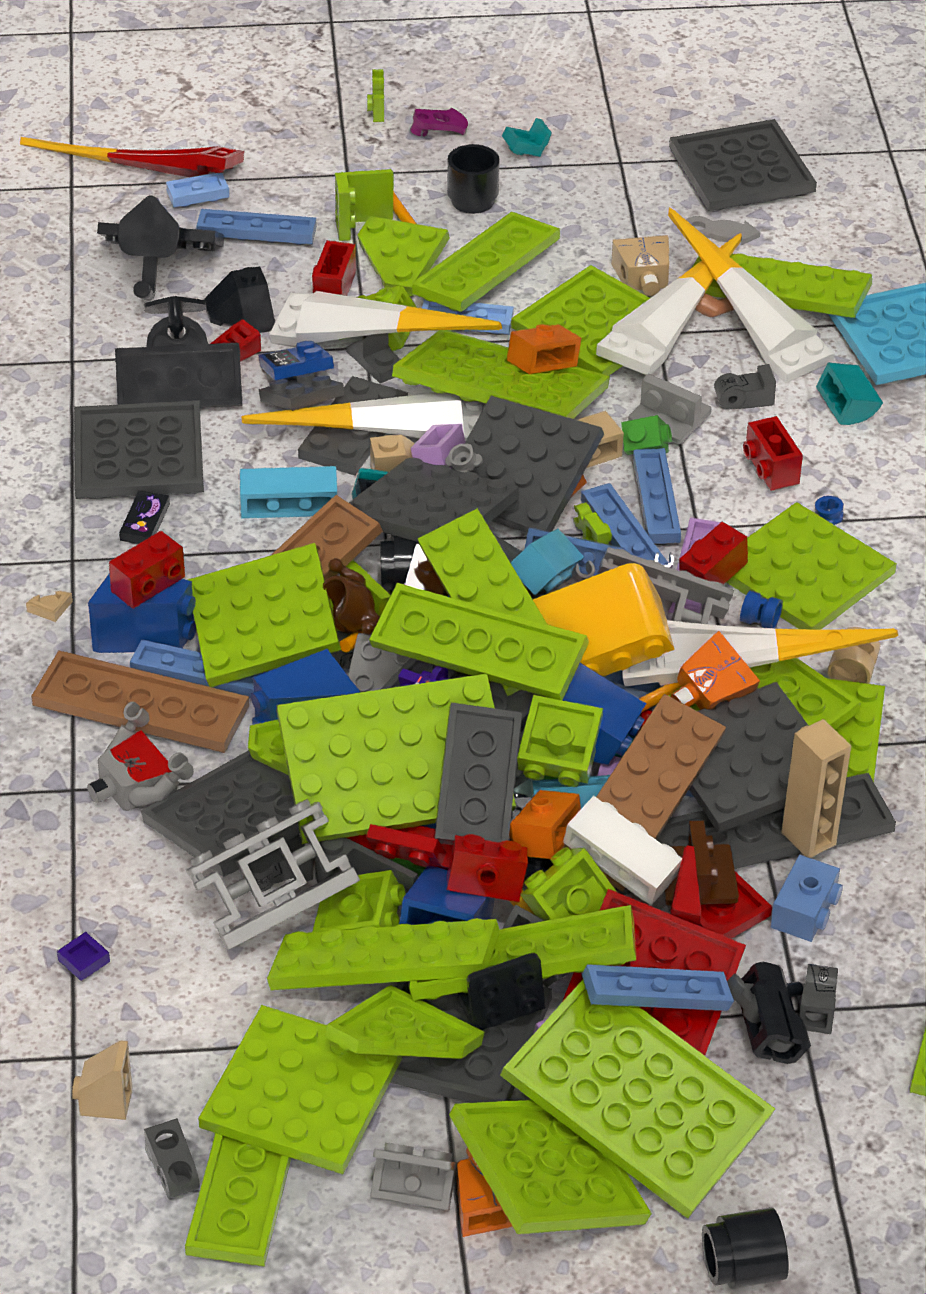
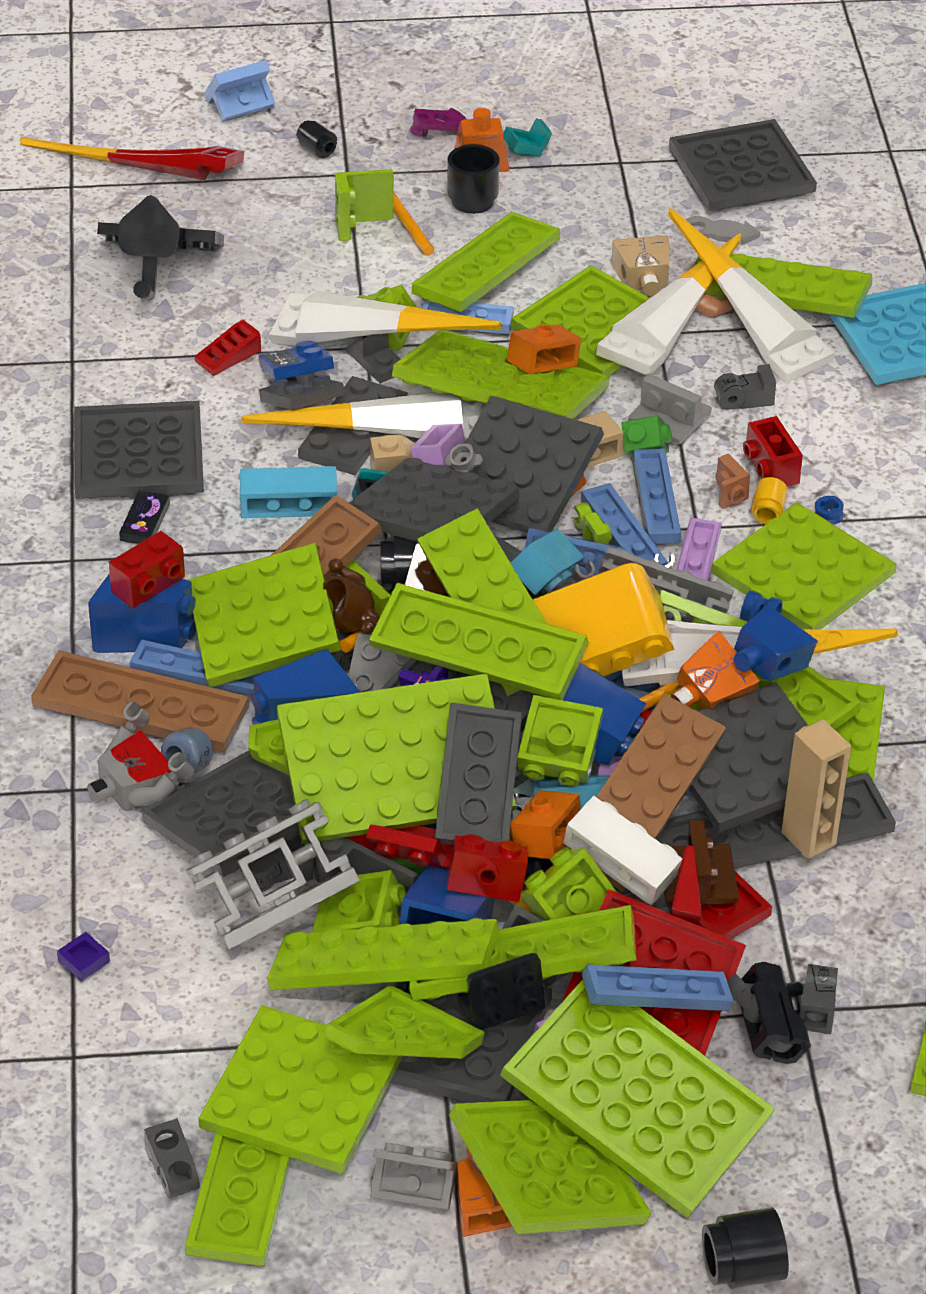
(50, 606): tan tile -> none
(105, 1083): tan slope -> none
(179, 364): black plate -> none
(192, 743): none -> sand blue head
(197, 189): light blue plate -> none
(241, 91): none -> light blue bracket
(242, 297): black slope -> none
(259, 226): medium blue plate -> none
(316, 138): none -> black brick
(335, 268): red brick -> none
(375, 101): lime plate -> none
(401, 249): lime plate -> none
(484, 131): none -> orange torso
(699, 613): none -> lime plate
(717, 554): red brick -> none
(732, 481): none -> nougat bracket
(769, 499): none -> yellow brick
(773, 646): none -> blue torso
(806, 898): medium blue brick -> none
(848, 393): teal brick -> none
(854, 662): tan wheel -> none

